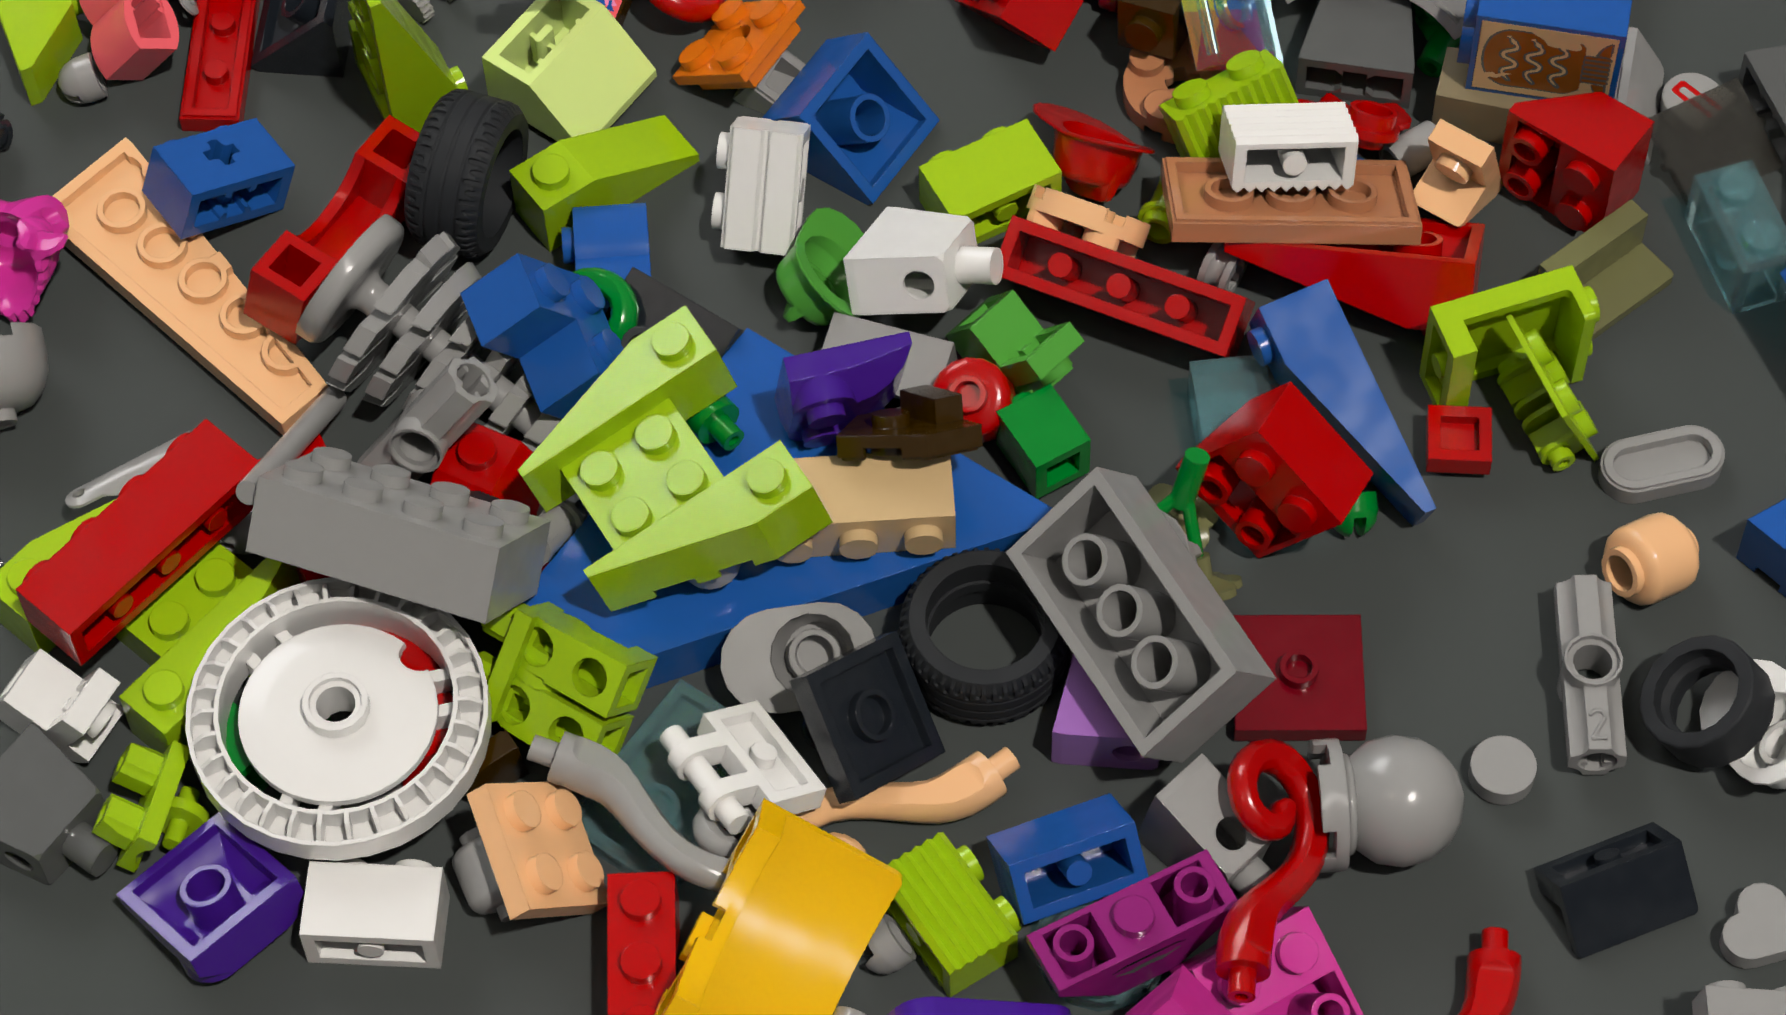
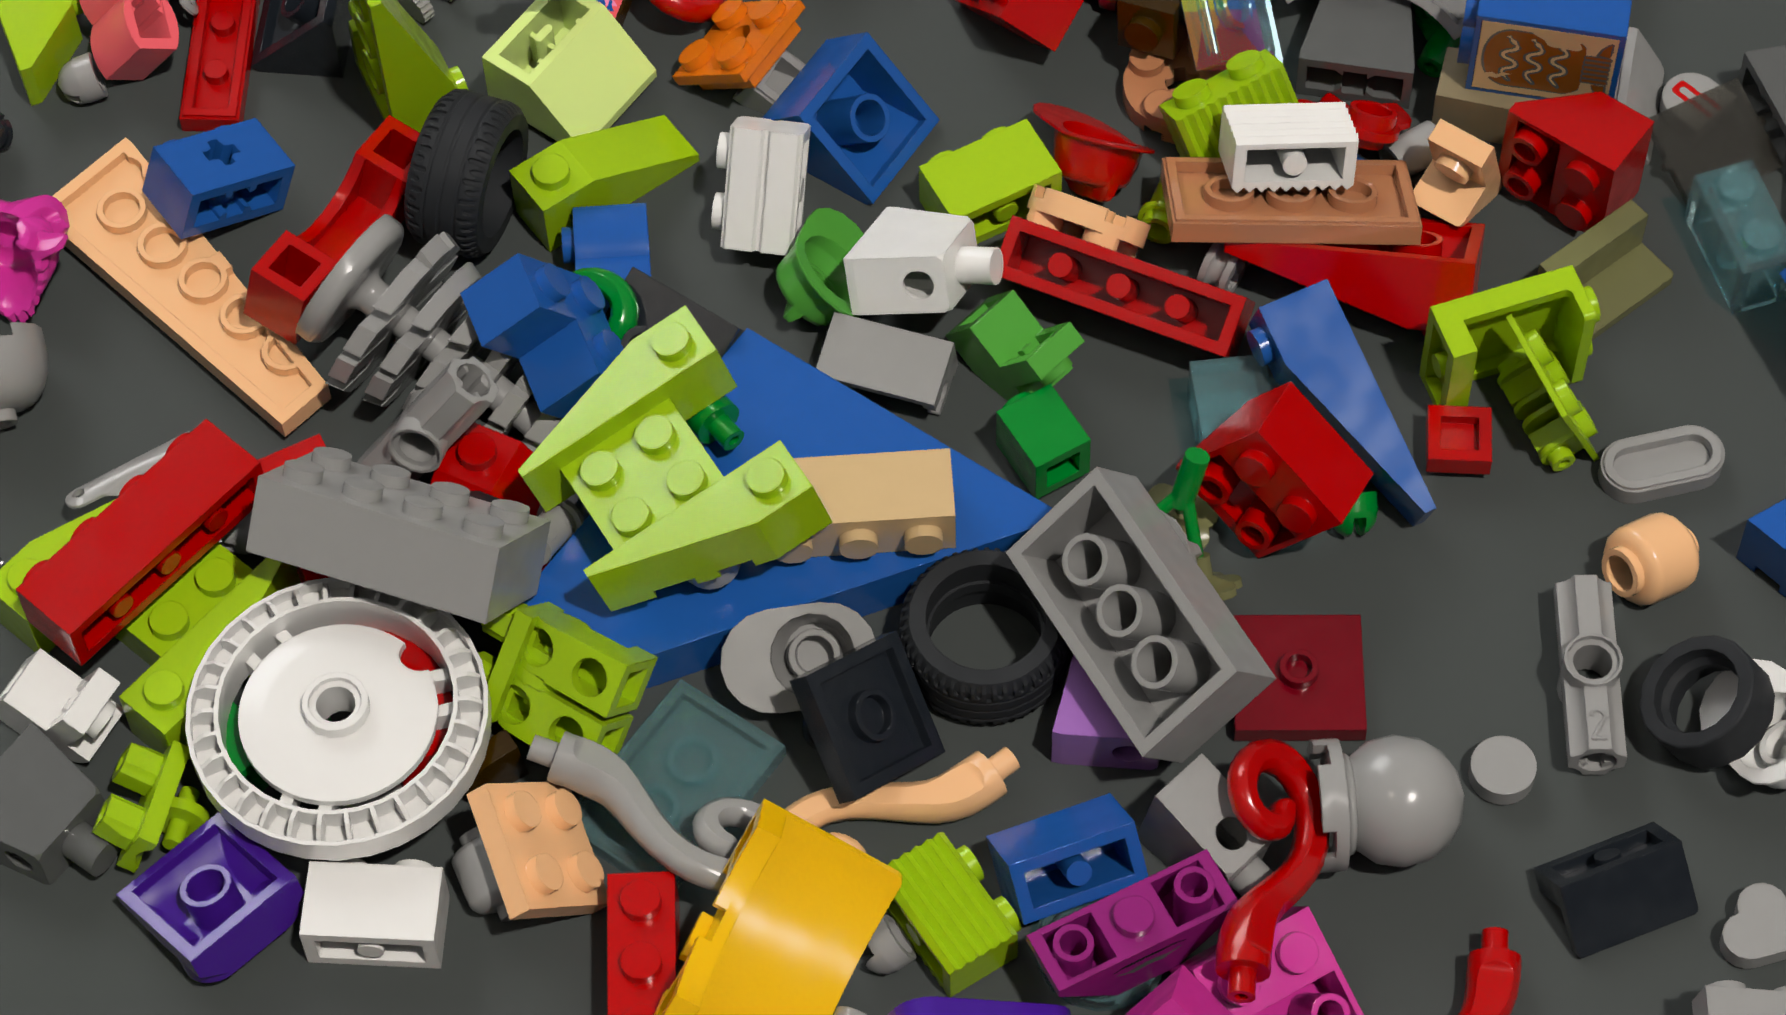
(294, 440): light grey bar -> none
(755, 757): white plate -> none
(831, 386): dark purple slope -> none
(922, 428): dark brown plate -> none
(982, 390): red head -> none

